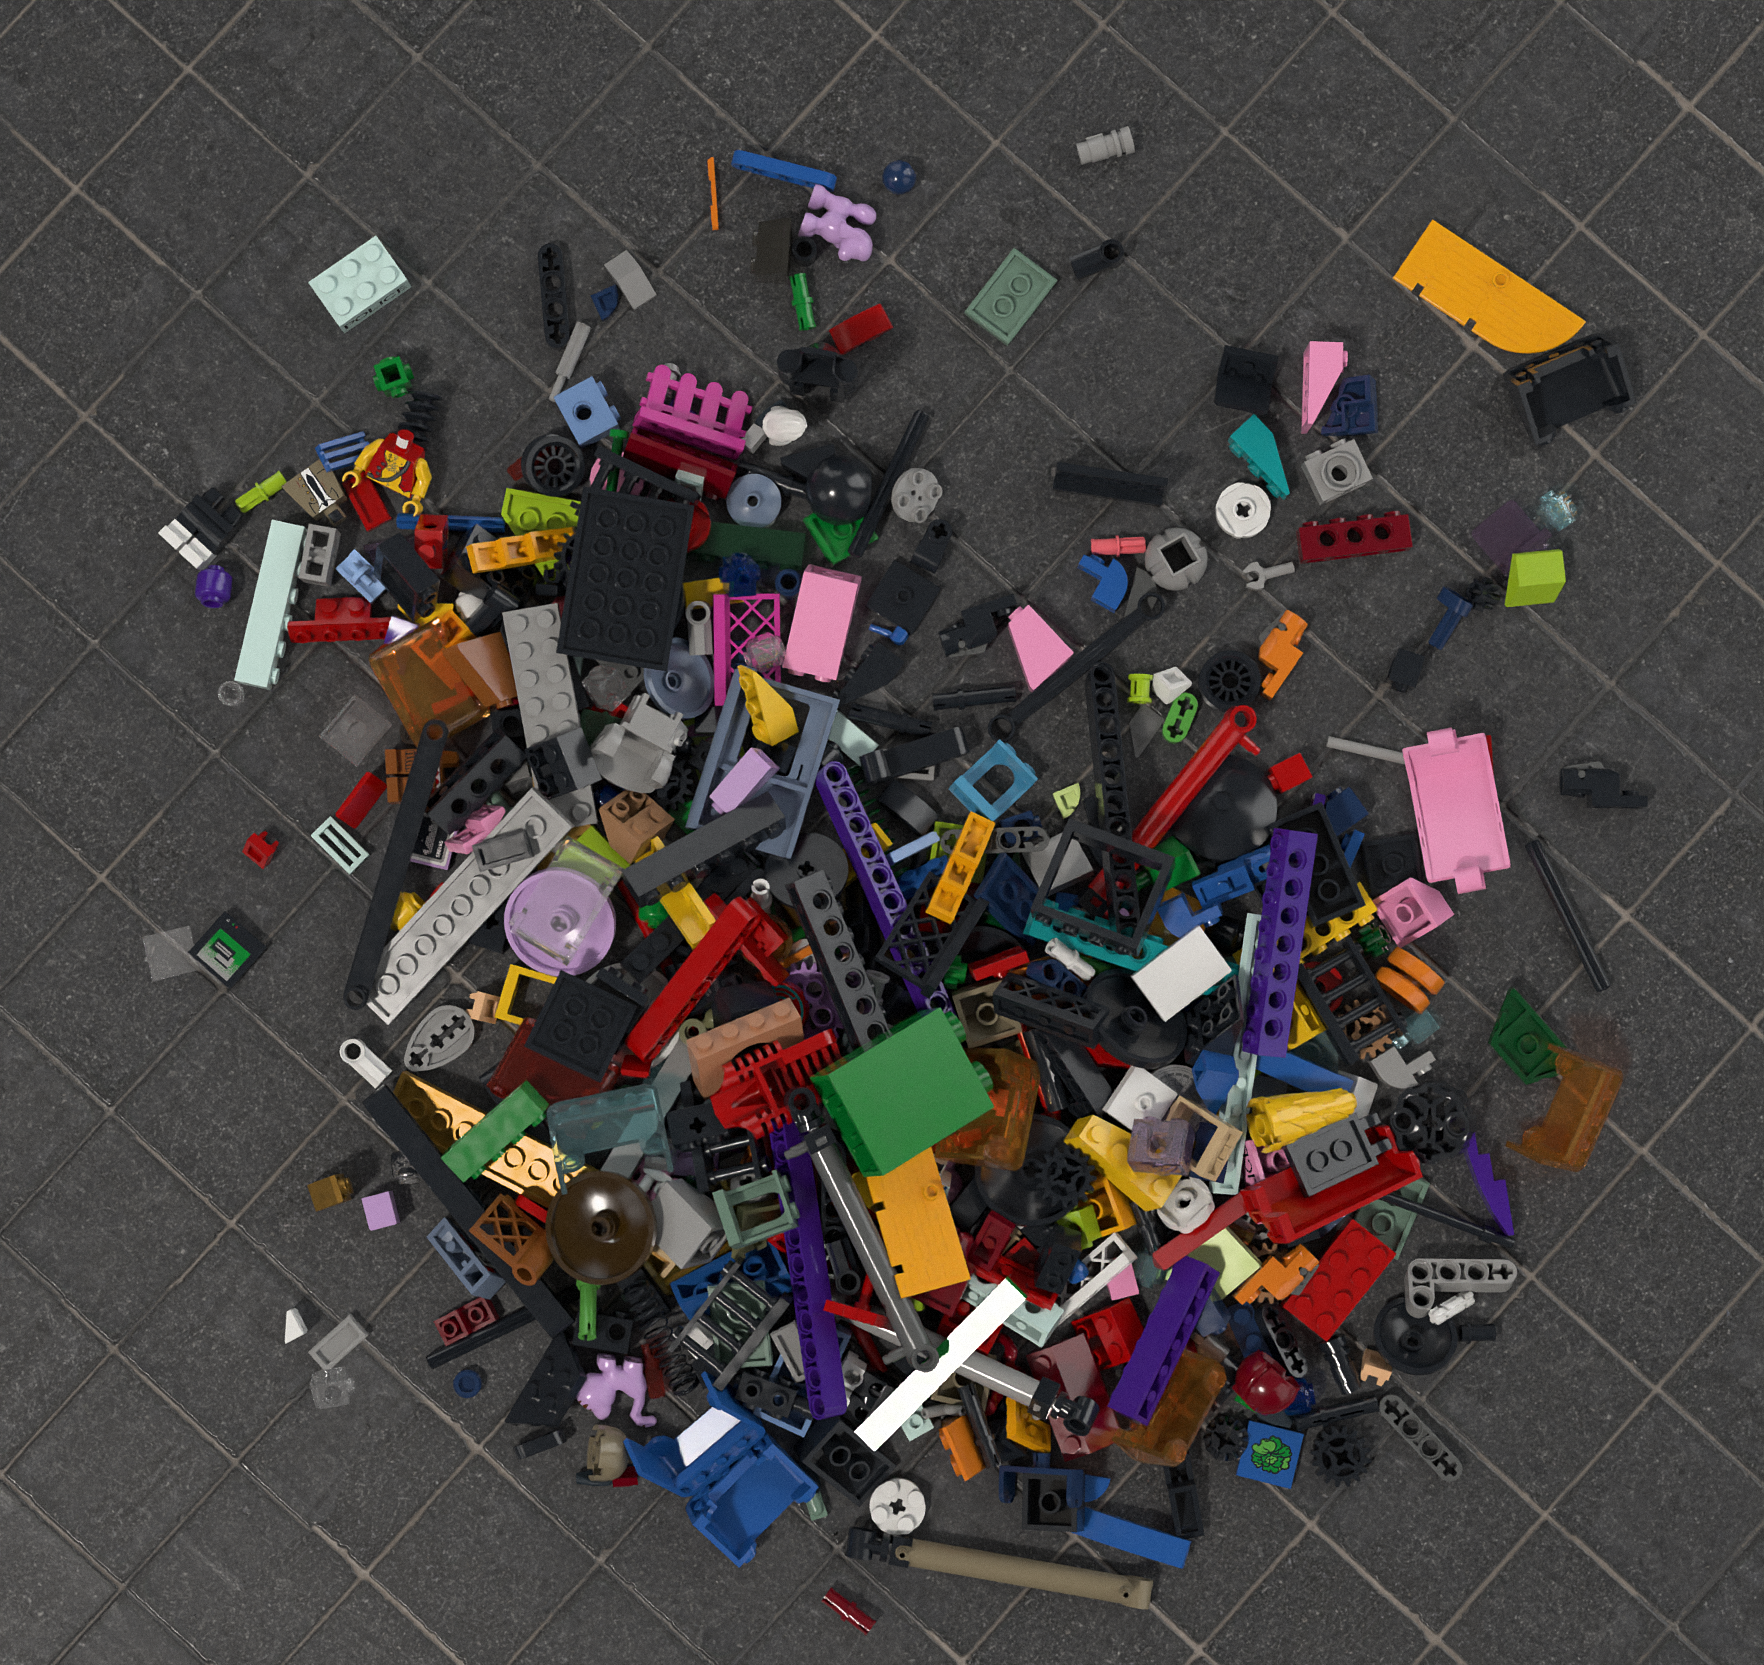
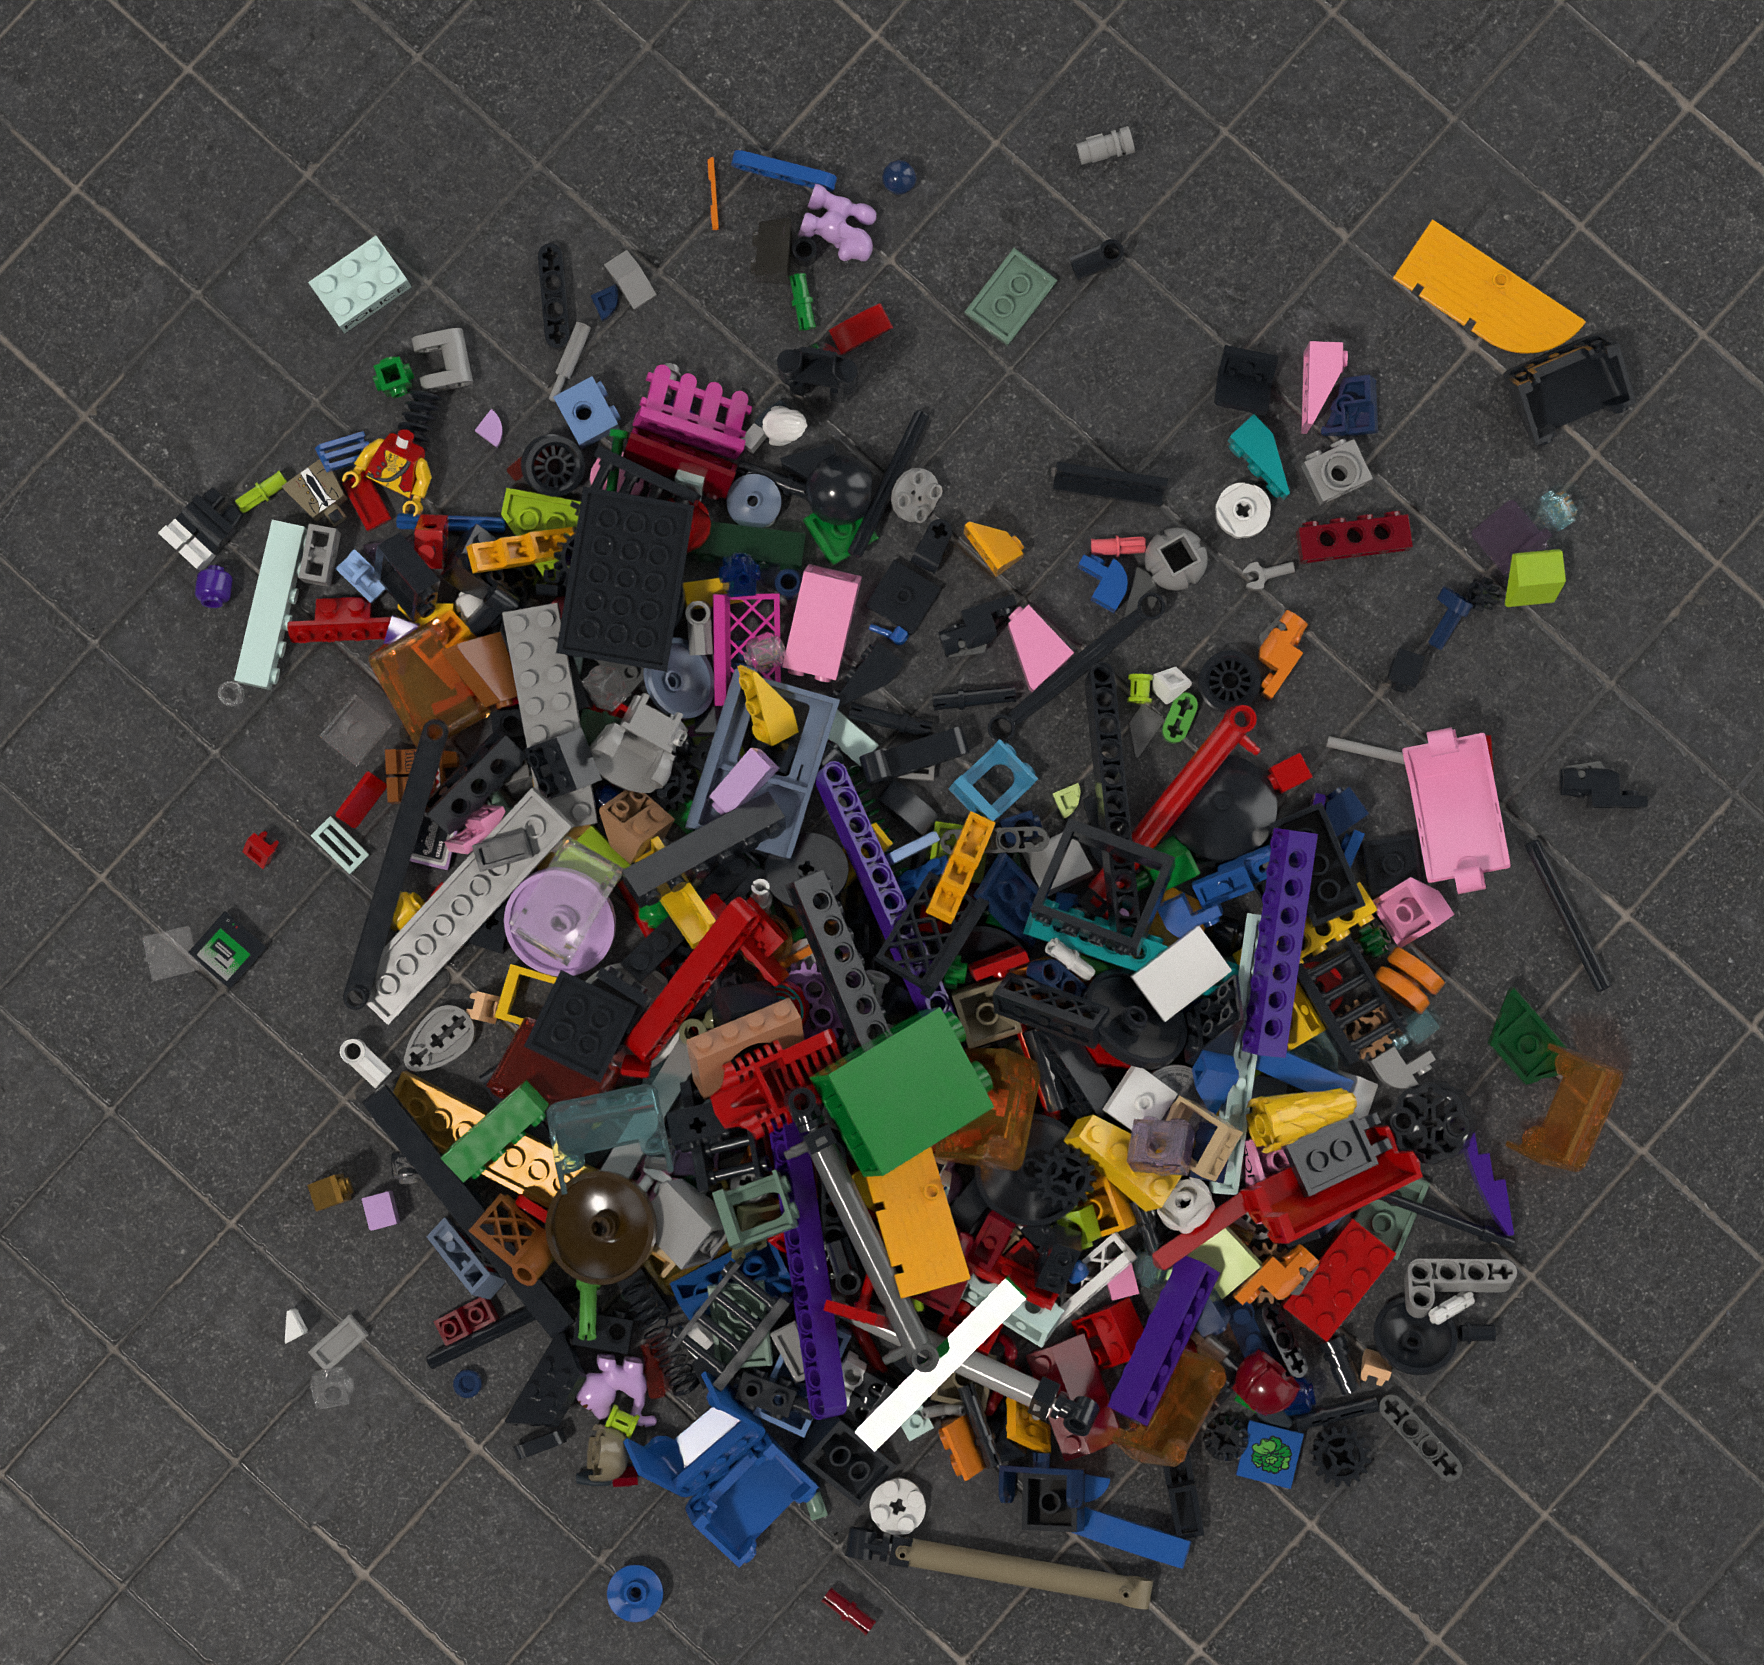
(455, 359): none -> light grey connector
(491, 429): none -> lavender tile
(623, 1602): none -> blue dish
(625, 1417): none -> lime bush
(994, 546): none -> light orange slope

